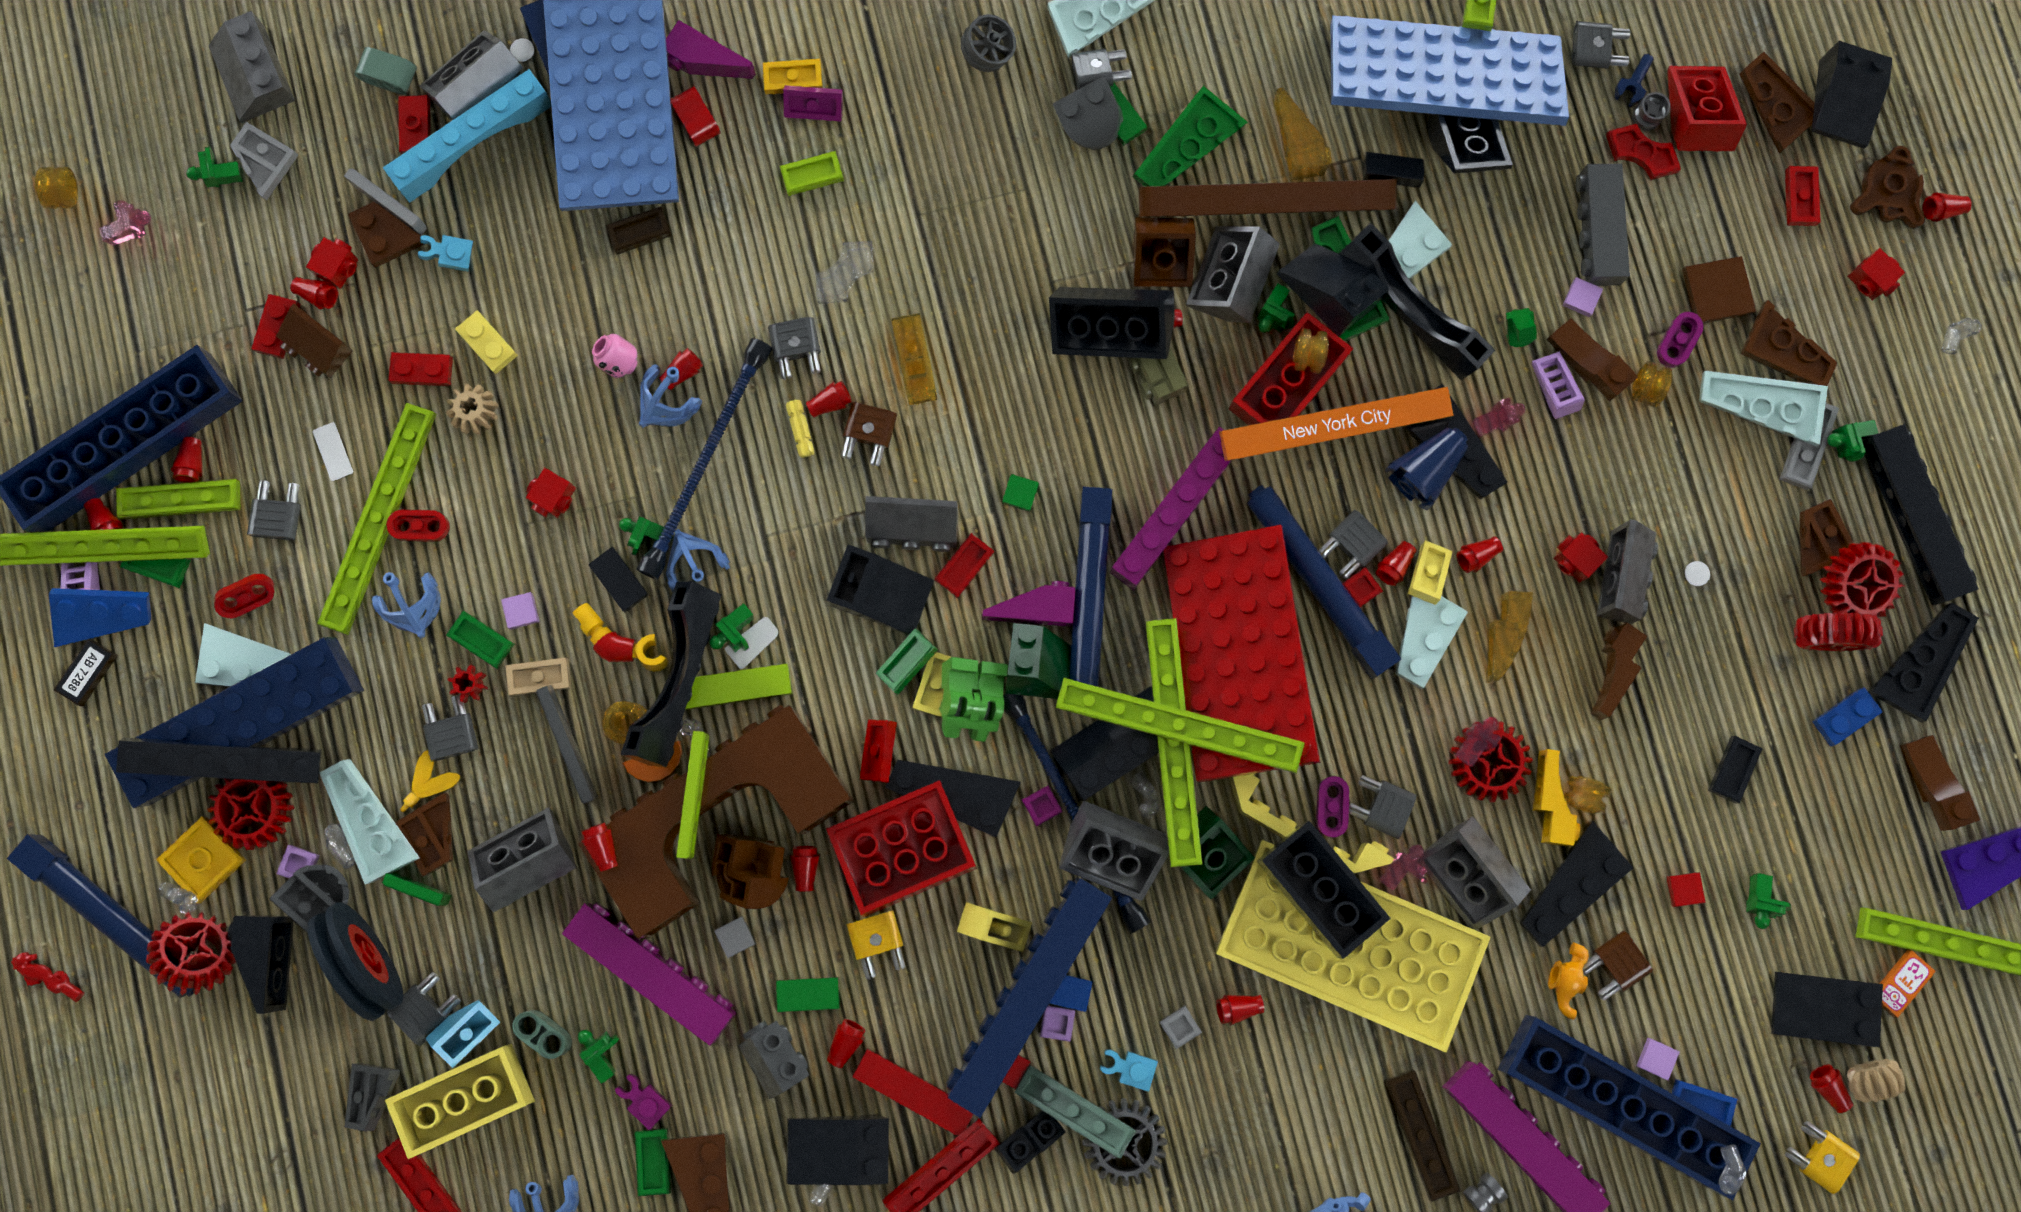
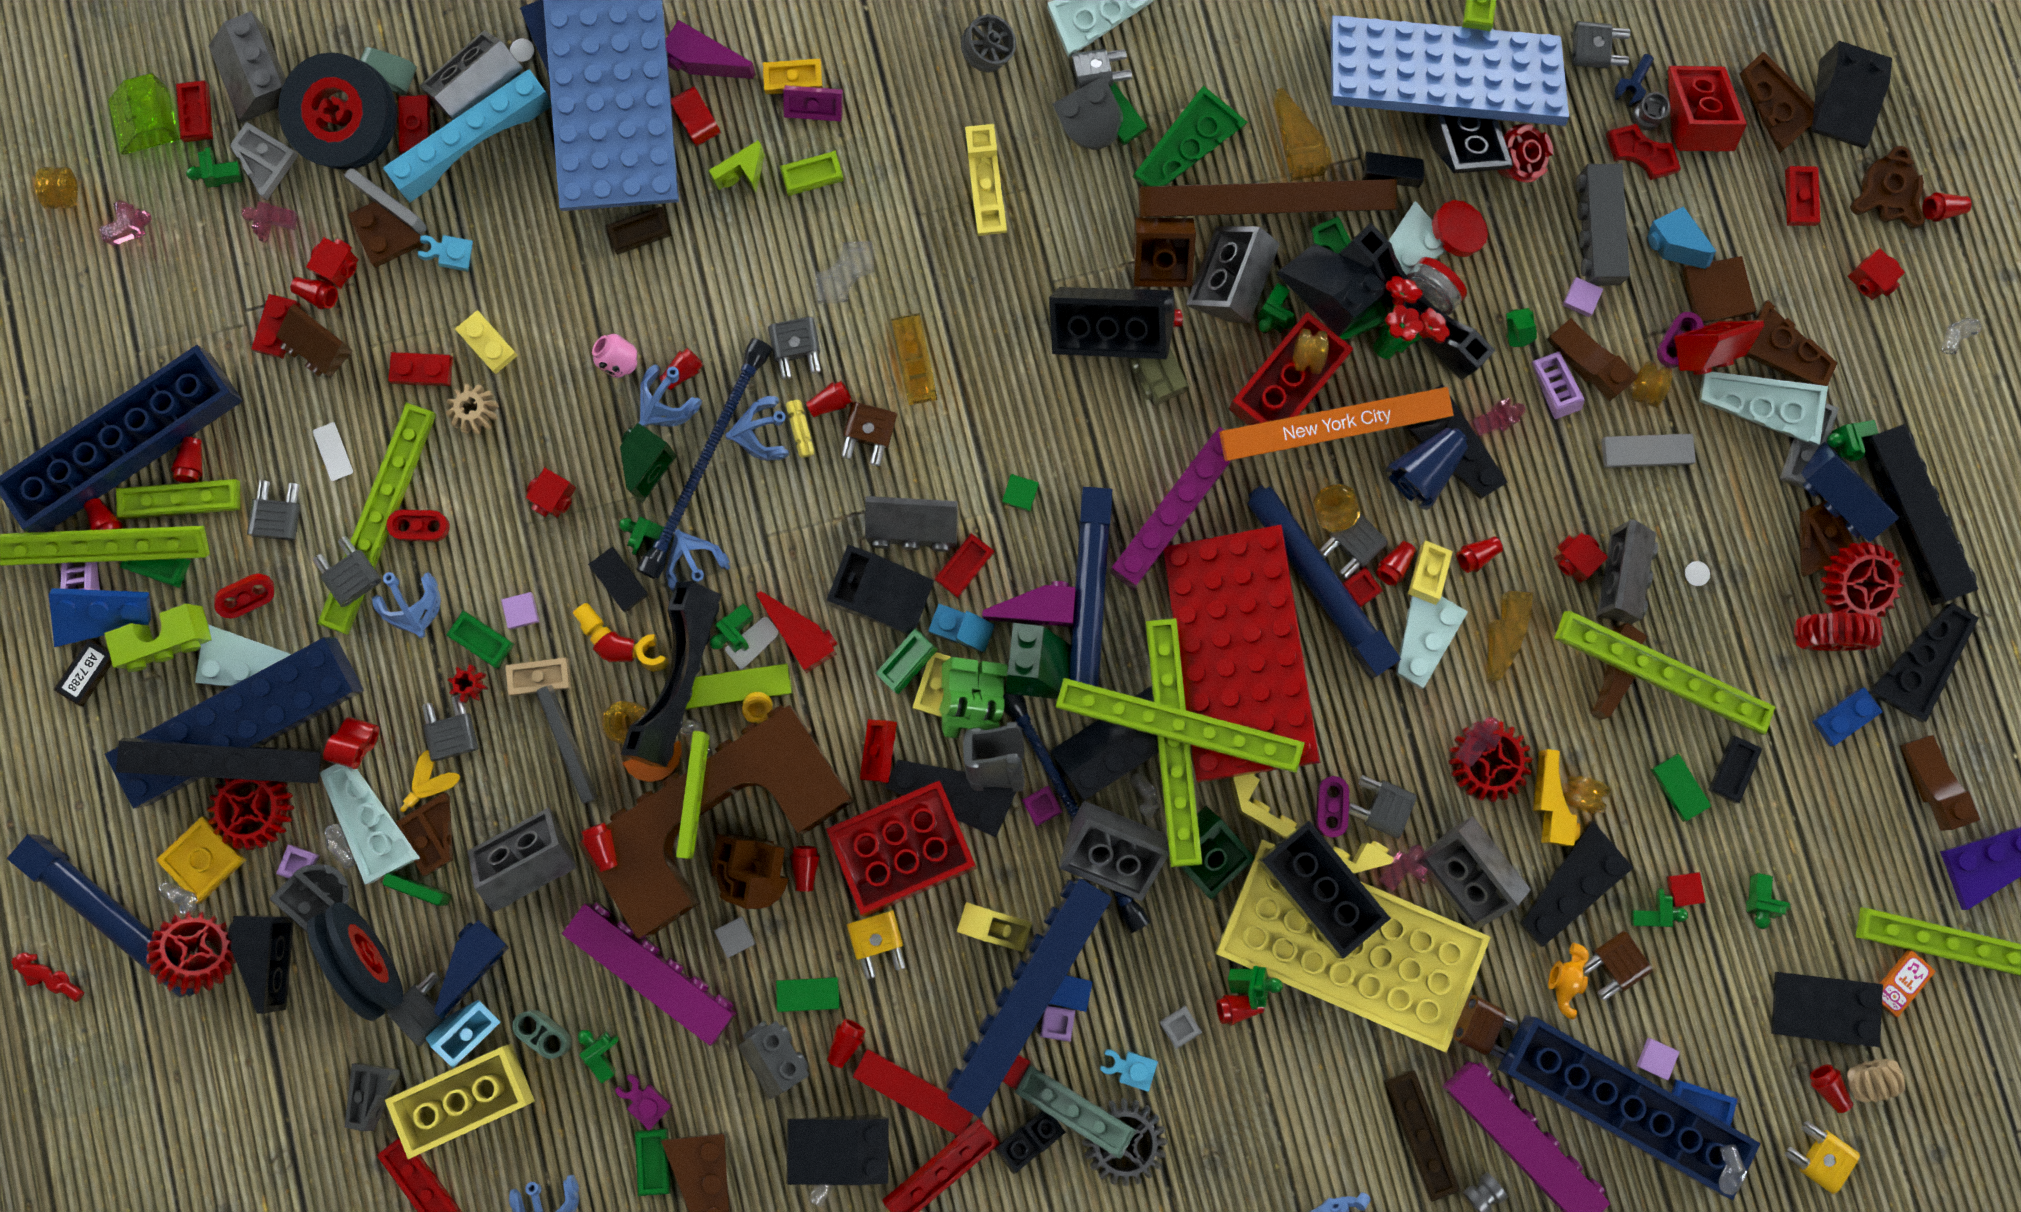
(142, 114): none -> clear neon green slope
(181, 630): none -> lime arch
(194, 111): none -> red plate
(269, 215): none -> clear pink piece
(308, 110): none -> black wheel
(350, 576): none -> dark grey piece
(351, 742): none -> red axle
(471, 959): none -> dark blue slope
(644, 460): none -> dark green slope
(744, 436): none -> medium blue helmet
(745, 162): none -> lime slope
(756, 707): none -> yellow tile
(803, 636): none -> red slope
(961, 627): none -> dark azure slope
(985, 180): none -> light yellow slope
(1004, 749): none -> dark grey piece
(1254, 982): none -> green piece
(1336, 507): none -> clear yellow wheel
(1405, 323): none -> red plant
(1438, 284): none -> clear piece
(1459, 228): none -> red tile
(1481, 1025): none -> reddish brown piece
(1528, 152): none -> red cone
(1648, 450): none -> light grey tile
(1664, 672): none -> lime tile
(1664, 913): none -> green piece
(1680, 240): none -> dark azure slope
(1680, 787): none -> green tile
(1716, 345): none -> red slope
(1847, 494): none -> dark blue slope

